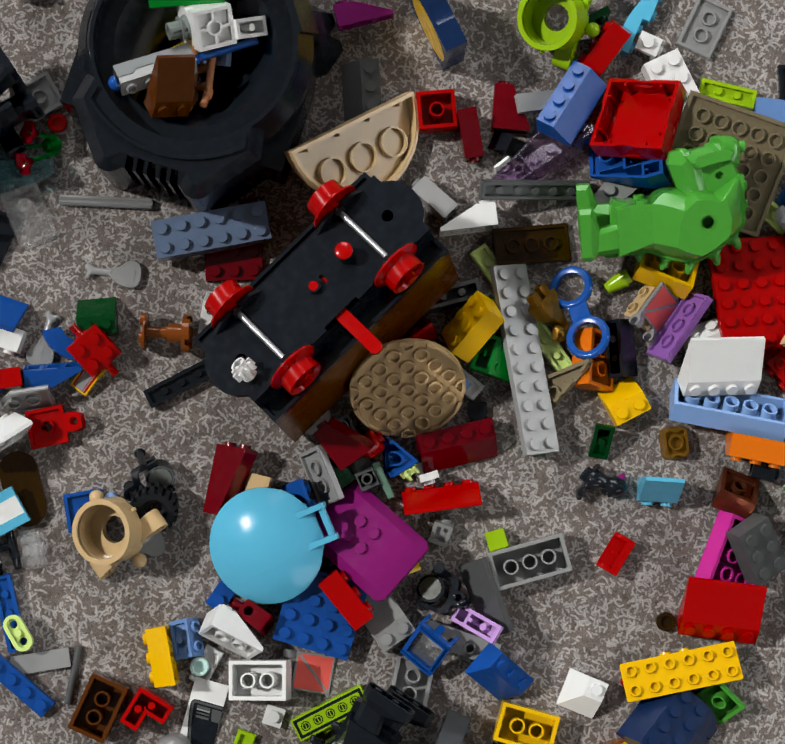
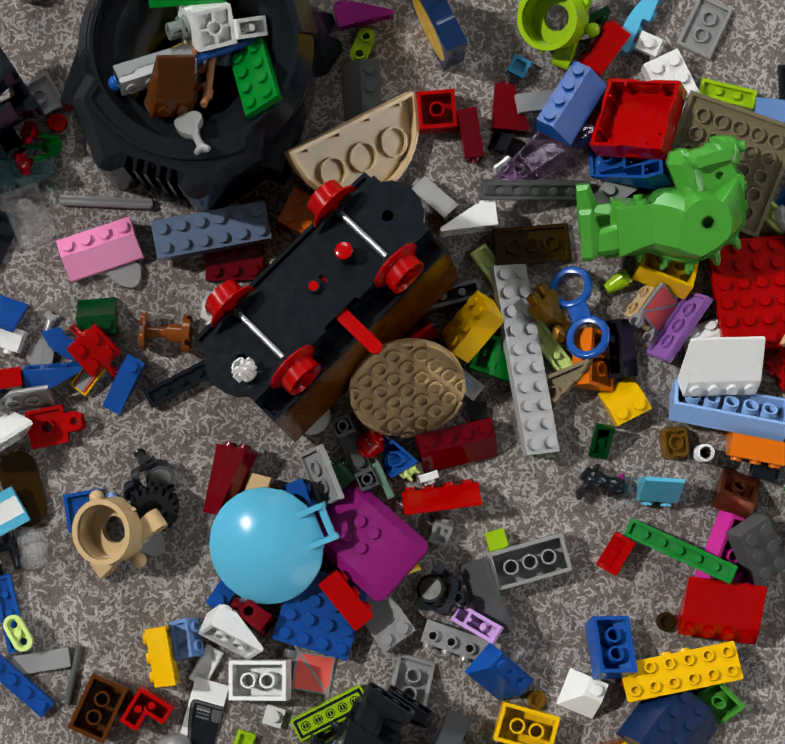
(100, 249): none -> bright pink slope
(124, 384): none -> blue slope
(189, 127): none -> light grey piece
(199, 666): light aqua tile -> none
(255, 78): none -> green plate
(295, 213): none -> orange brick
(342, 442): dark red slope -> none
(363, 45): none -> lime plate
(427, 647): blue window -> none
(518, 66): none -> dark azure plate
(536, 699): none -> pearl gold tile
(610, 647): none -> blue slope
(681, 551): none -> green plate
(696, 453): none -> white piece

